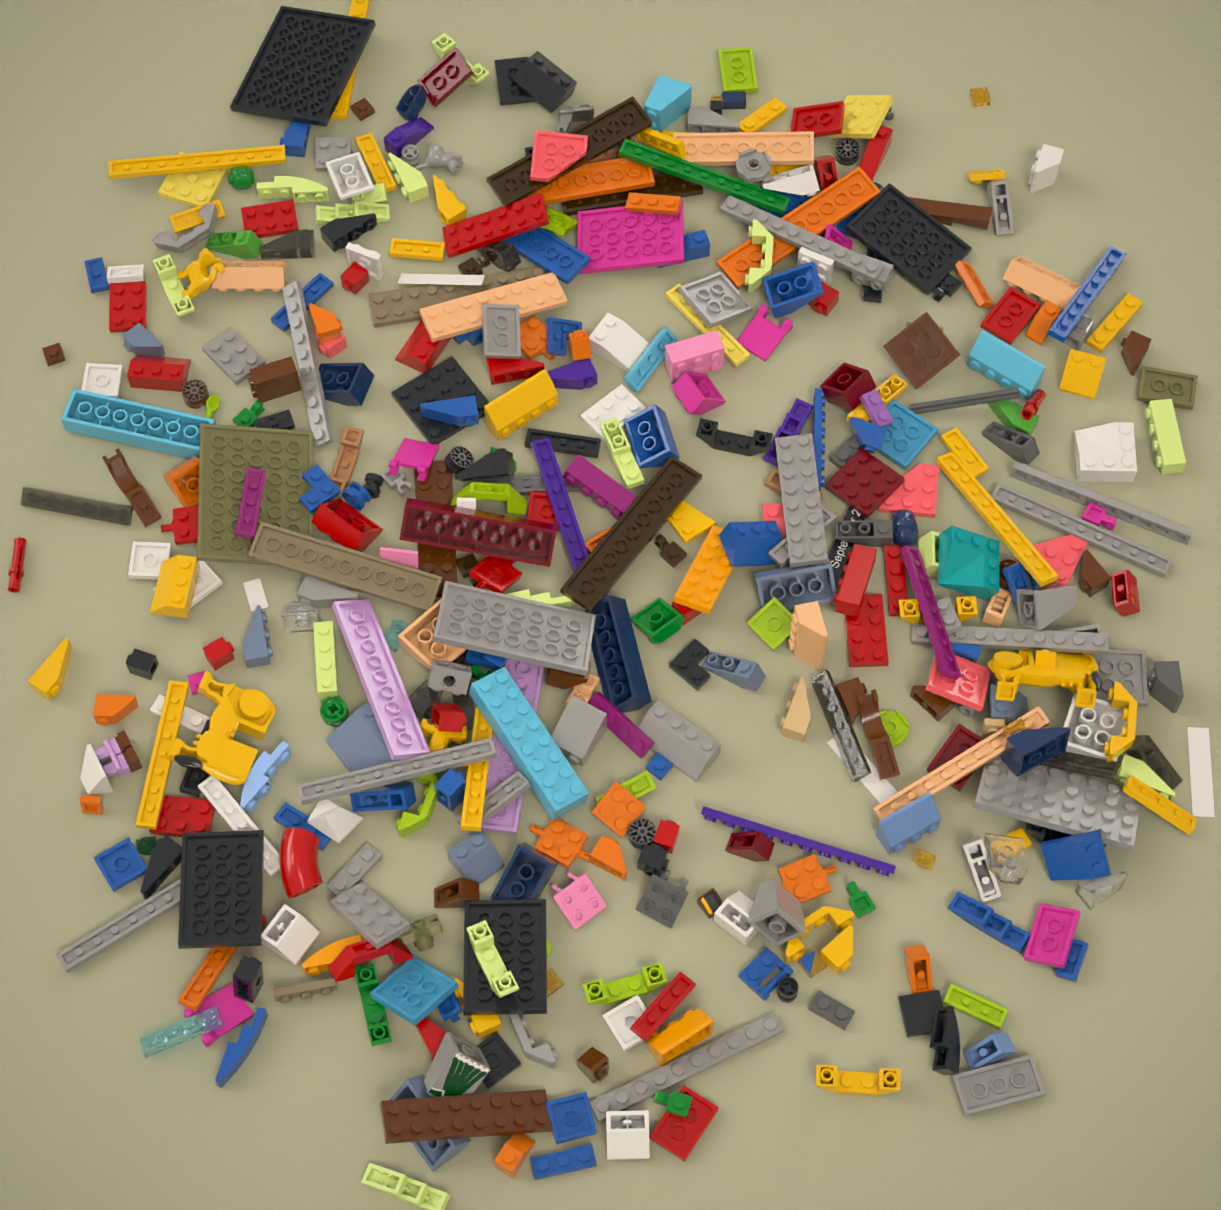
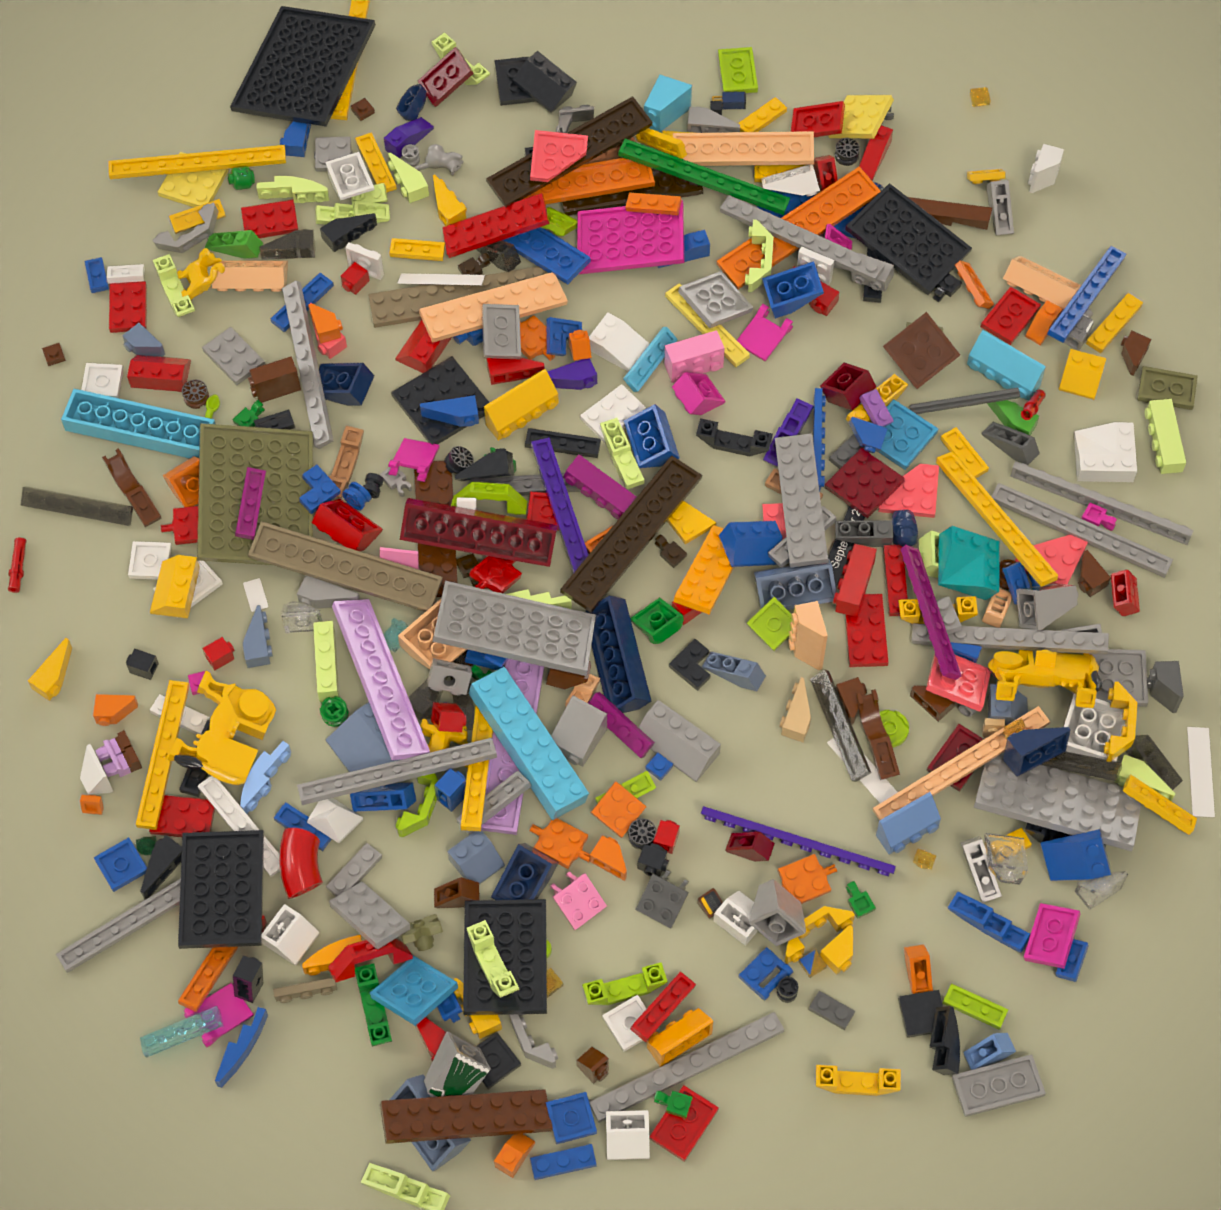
(756, 174): light grey plate -> none

